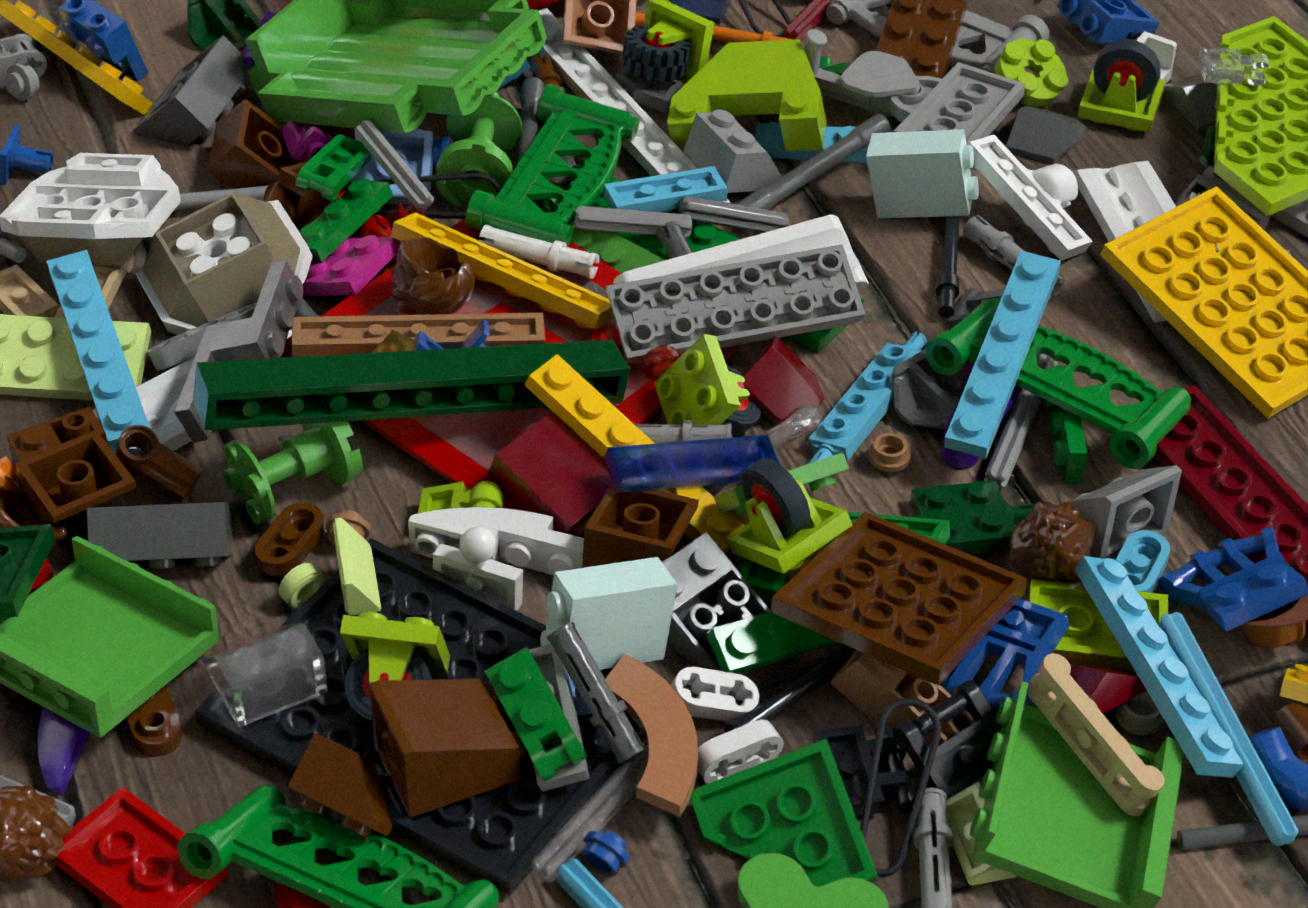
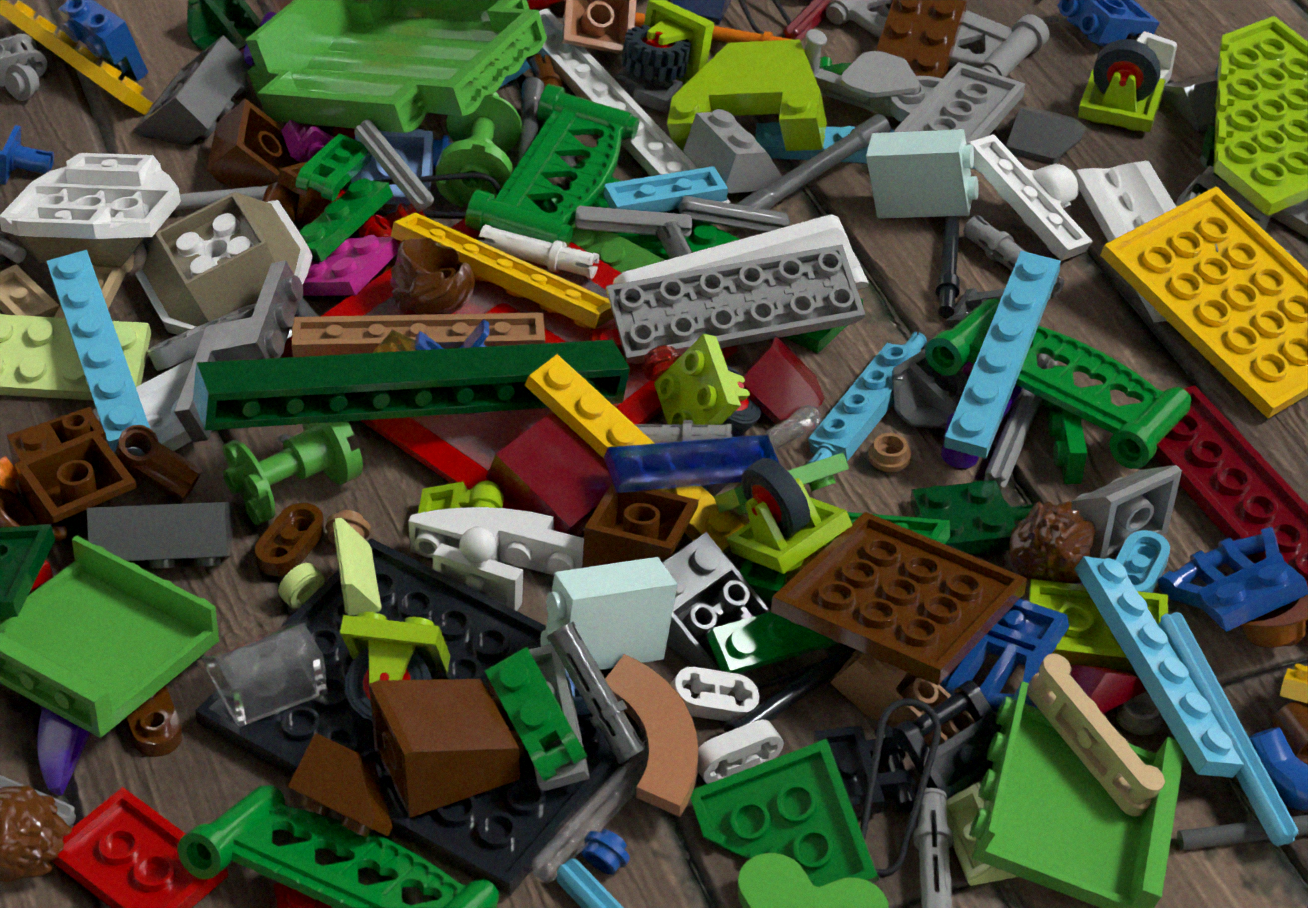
(1039, 58): lime plate -> none
(1228, 66): clear plate -> none

